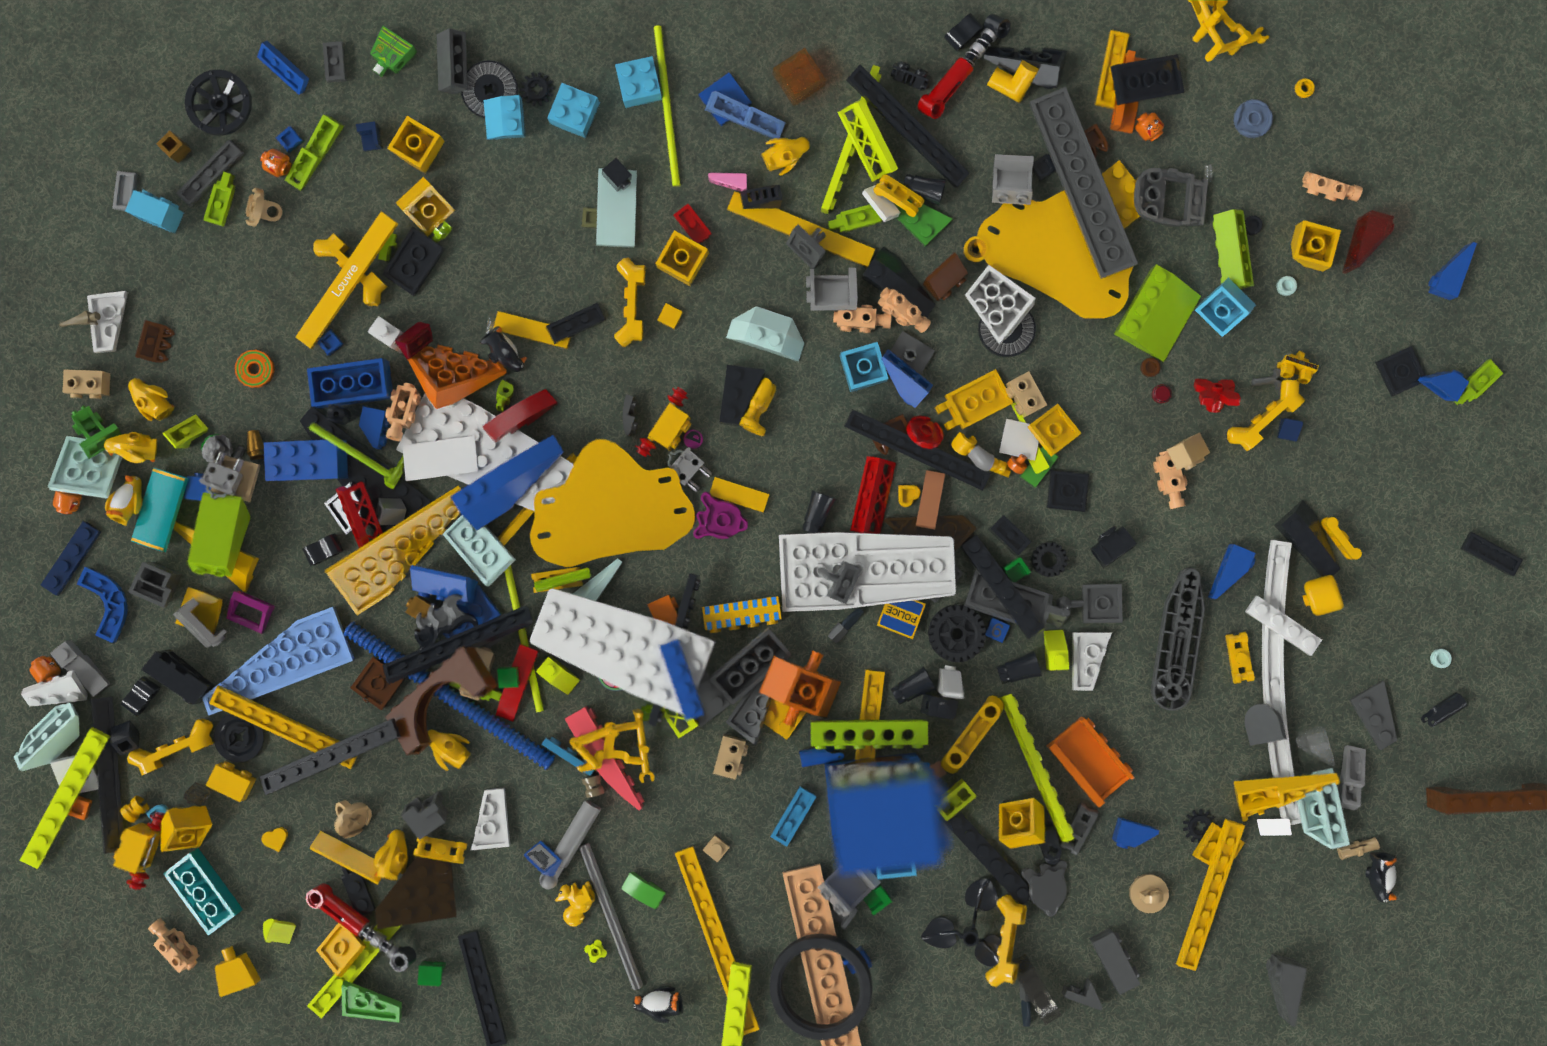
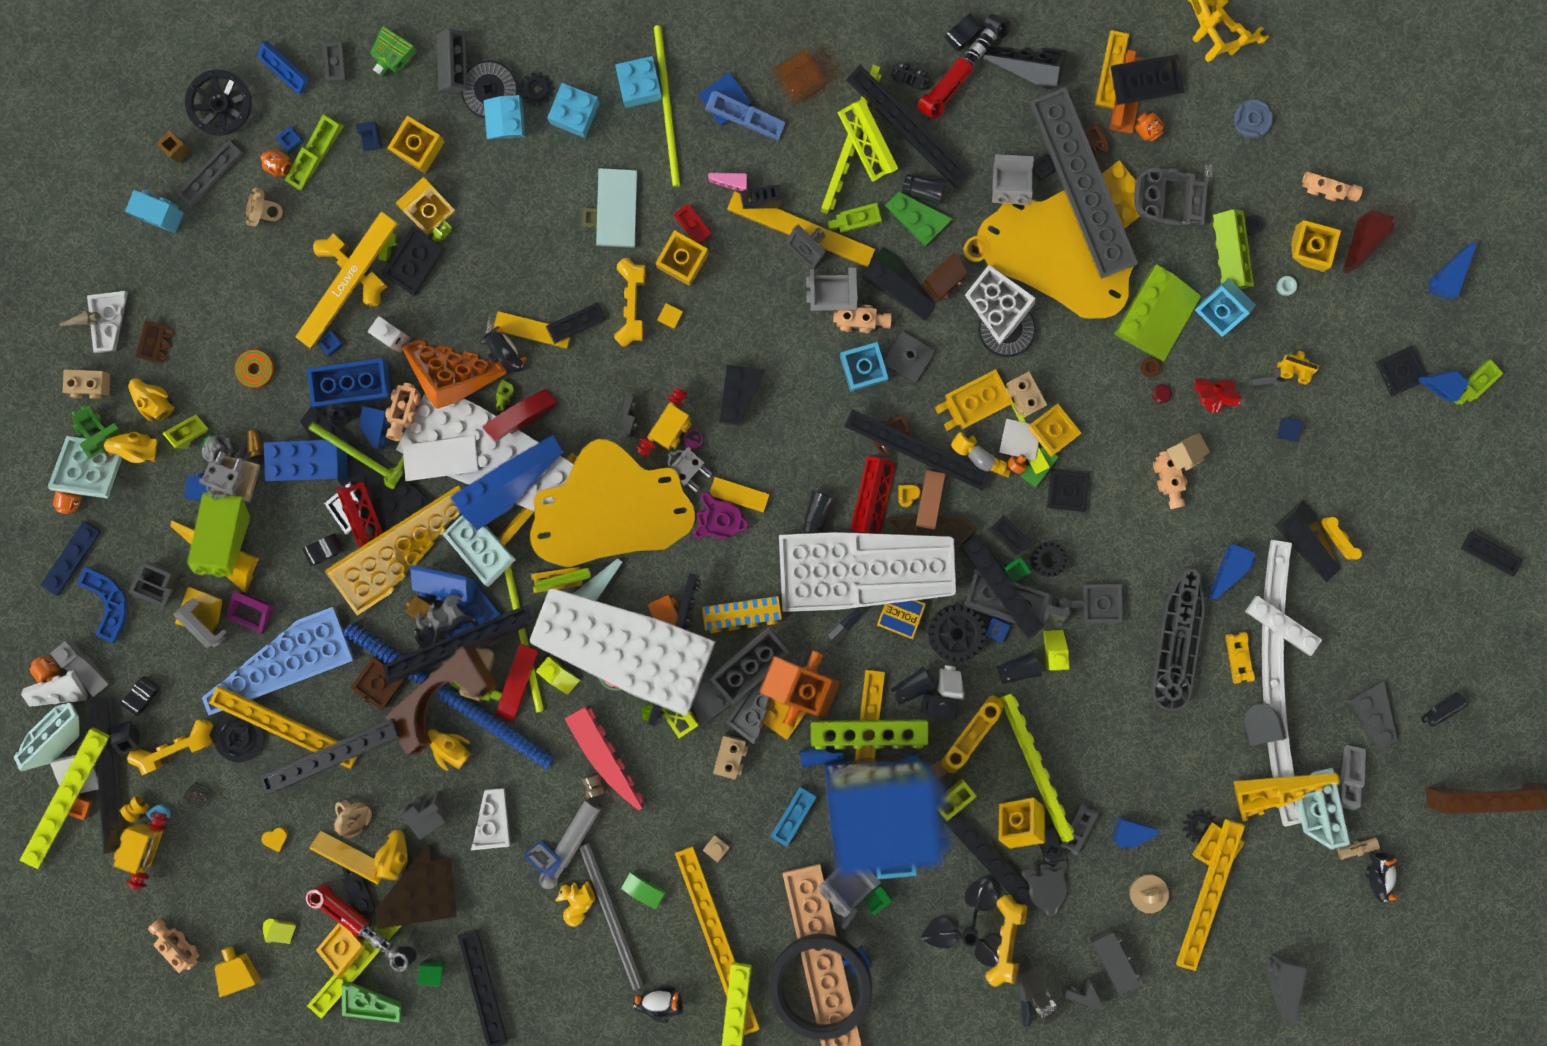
(124, 187): light grey tile -> none
(125, 500): animal -> none
(159, 509): teal slope -> none
(177, 676): black wedge -> none
(184, 828): yellow slope -> none
(203, 891): teal slope -> none
(220, 200): lime hinge -> none
(231, 781): yellow brick -> none
(390, 511): dark grey panel -> none
(414, 339): dark red slope -> none
(440, 849): yellow plate -> none
(508, 677): green tile -> none
(567, 754): dark azure plate -> none
(599, 947): neon yellow plate -> none
(610, 731): yellow piece -> none
(617, 175): black brick -> none
(682, 679): blue plate -> none
(758, 405): yellow piece -> none
(767, 332): light aqua wedge -> none
(784, 153): yellow animal -> none
(842, 582): dark grey plate -> none
(883, 206): white tile -> none
(899, 195): yellow plate -> none
(902, 310): light nougat brick -> none
(908, 382): slope -> none
(924, 432): red tile -> none
(1013, 86): yellow brick -> none
(1087, 656): white wing -> none
(1090, 760): orange panel -> none
(1112, 545): black piece -> none
(1274, 826): white sticker -> none
(1289, 401): yellow plate -> none
(1308, 84): yellow plate -> none
(1316, 743): clear slope -> none
(1323, 595): yellow head -> none
(1441, 658): light aqua tile -> none

